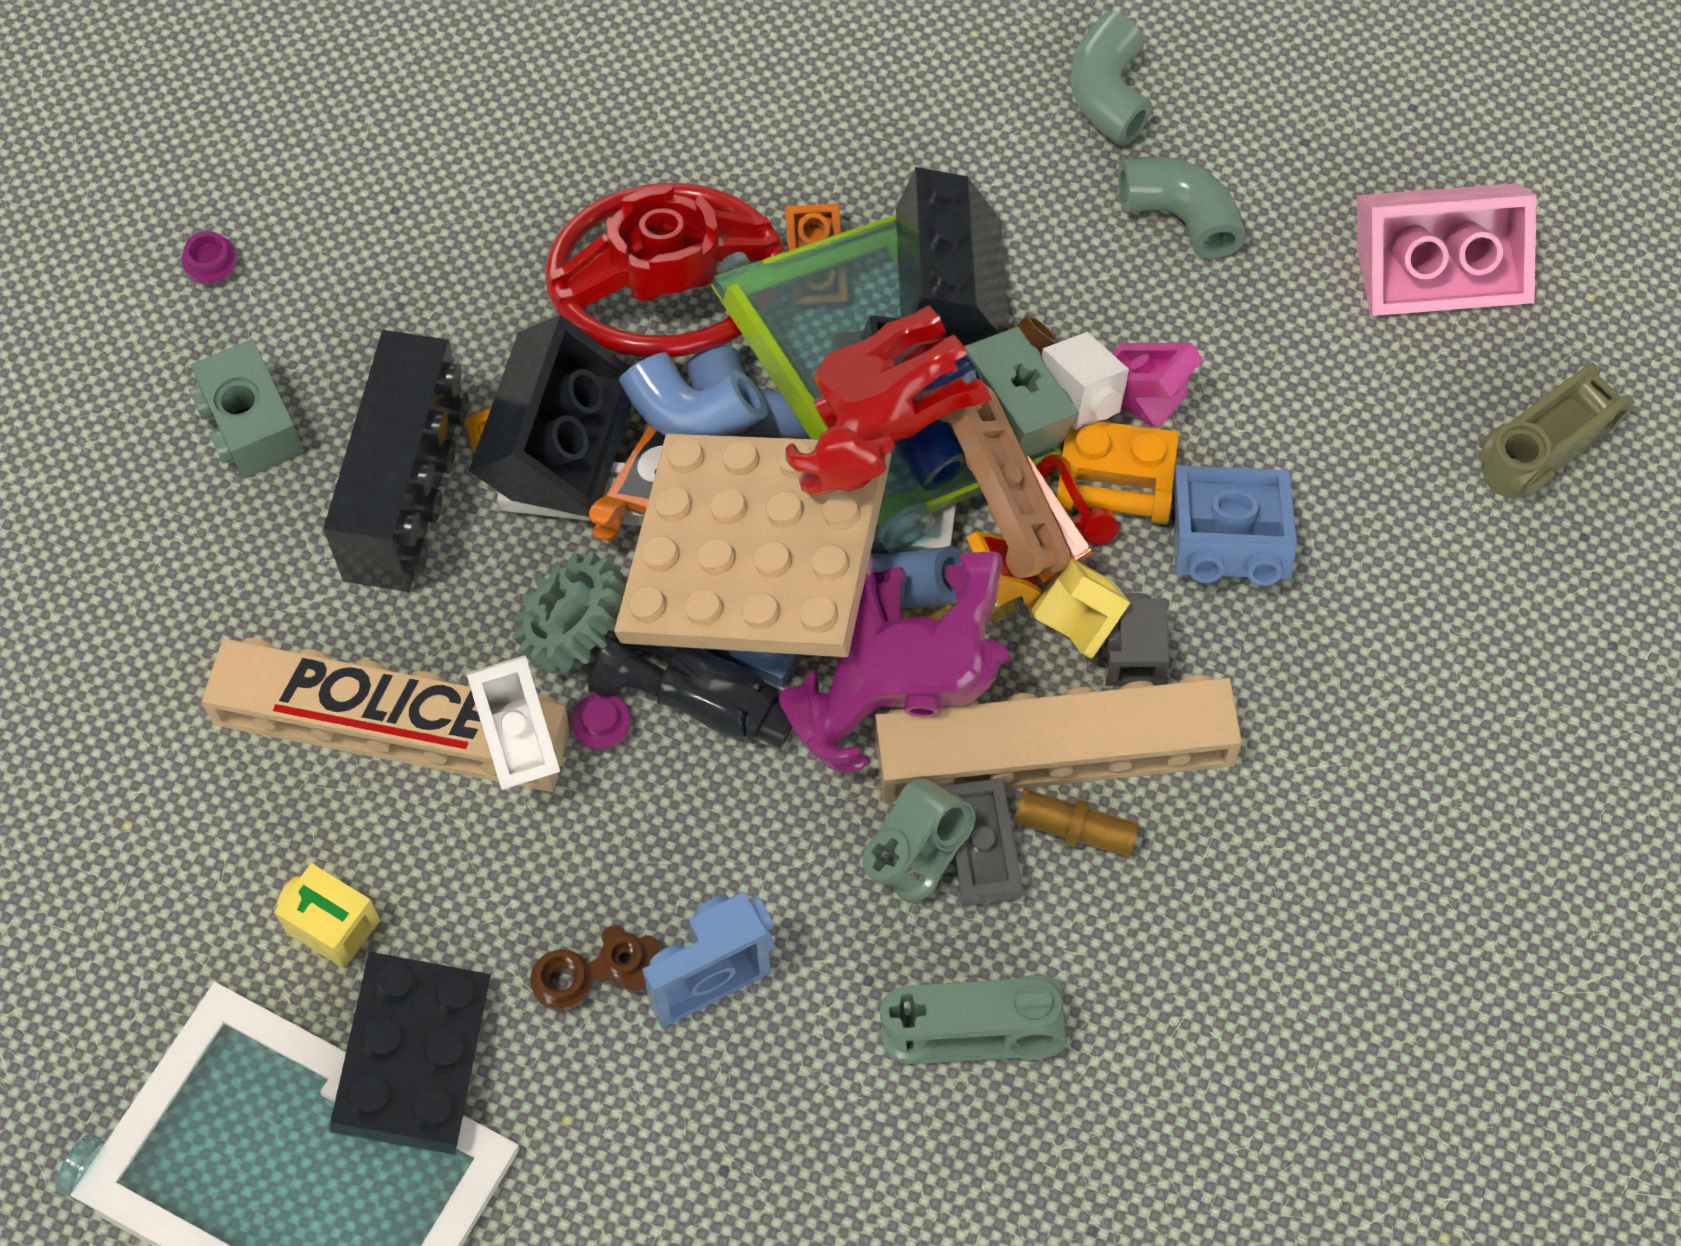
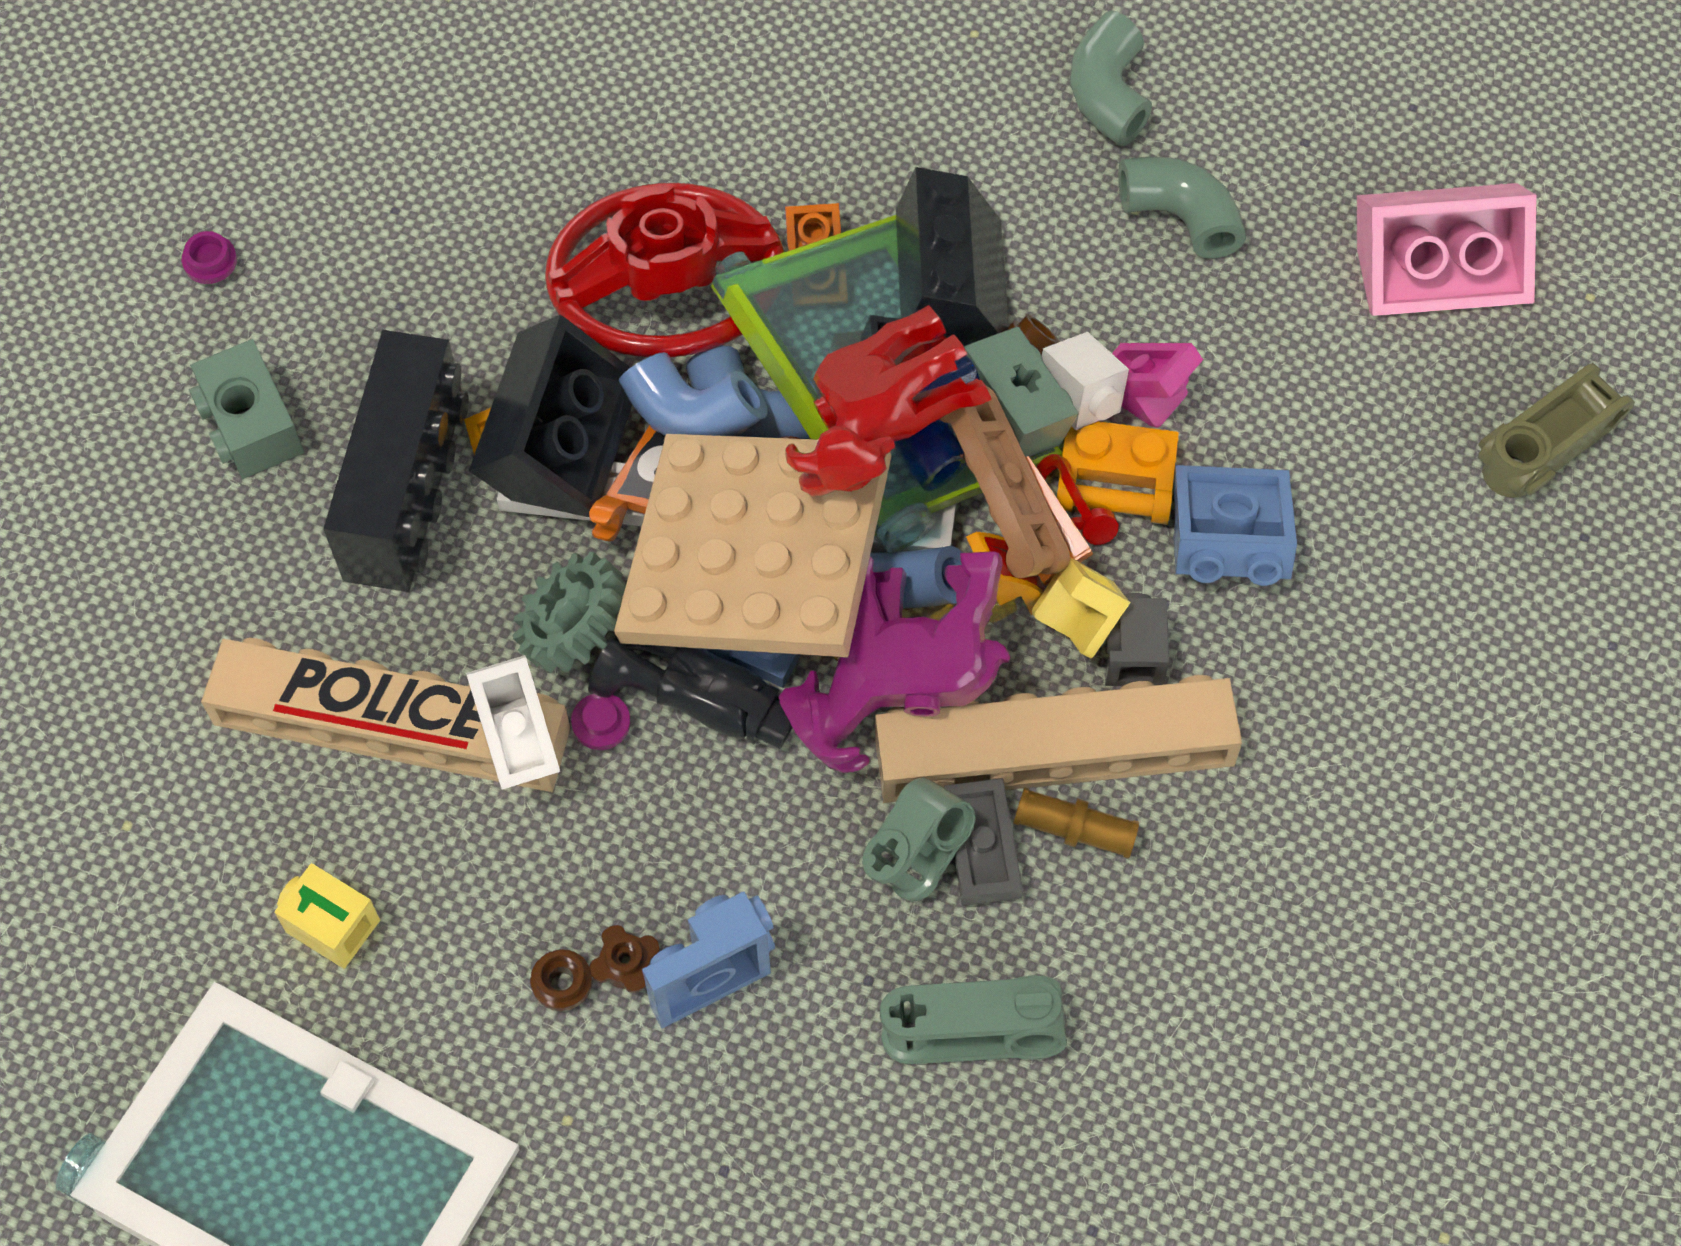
(410, 1053): black plate -> none

